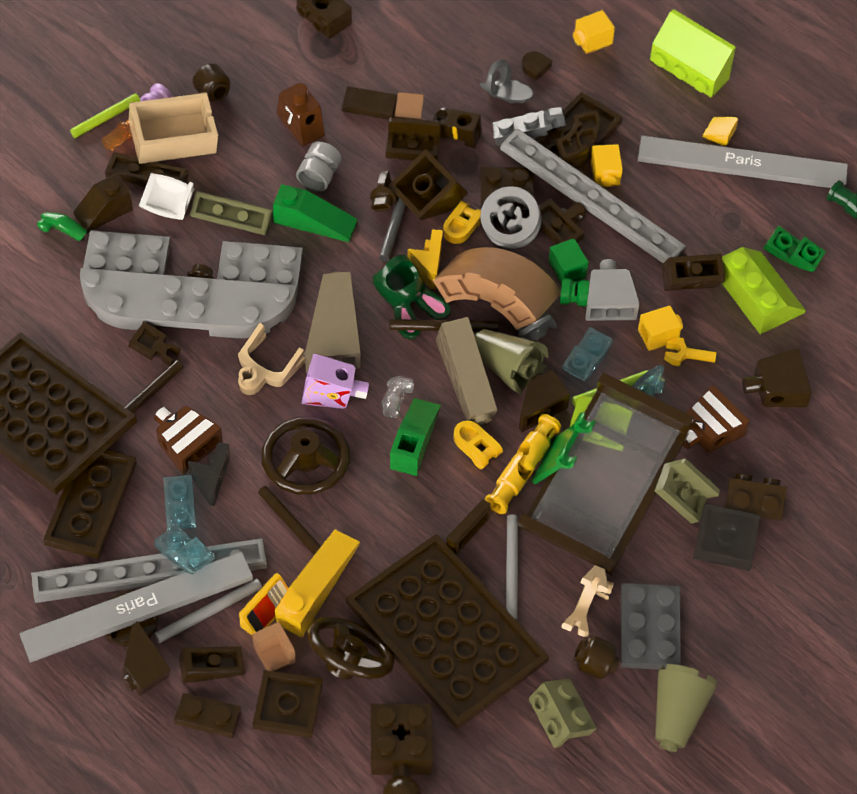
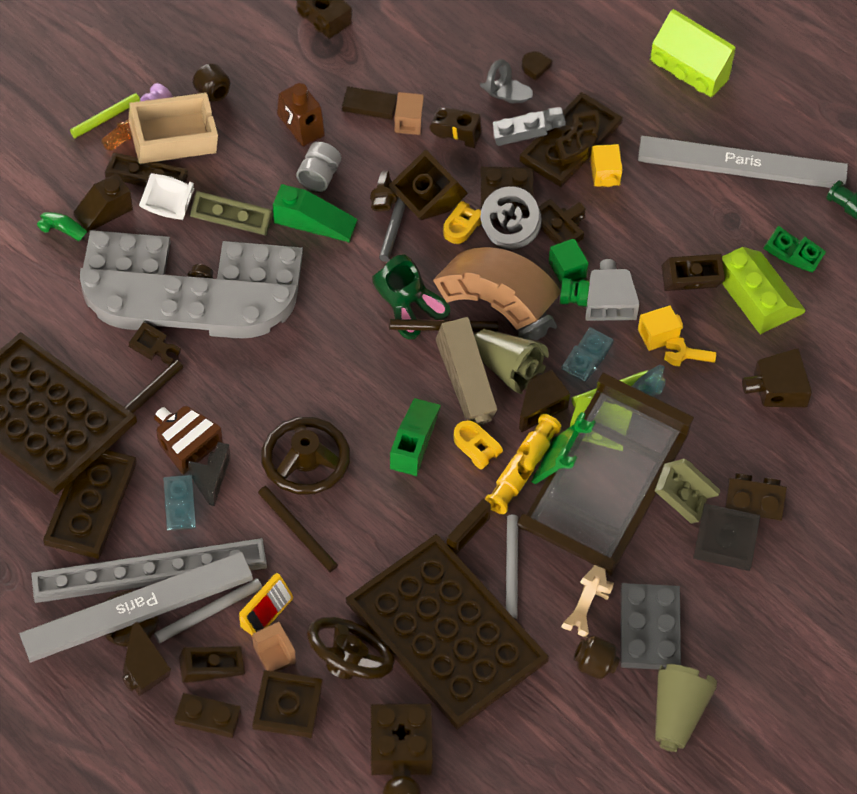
(183, 551): clear light blue slope -> none
(258, 374): tan piece -> none
(315, 583): yellow slope -> none
(331, 383): lavender torso -> none
(334, 322): dark tan slope -> none
(393, 398): clear arm -> none
(411, 137): dark brown bracket -> none
(429, 258): yellow slope -> none
(561, 711): olive bracket -> none
(592, 196): light grey tile -> none
(593, 32): yellow brick -> none
(715, 422): reddish brown torso -> none
(721, 130): yellow slope -> none

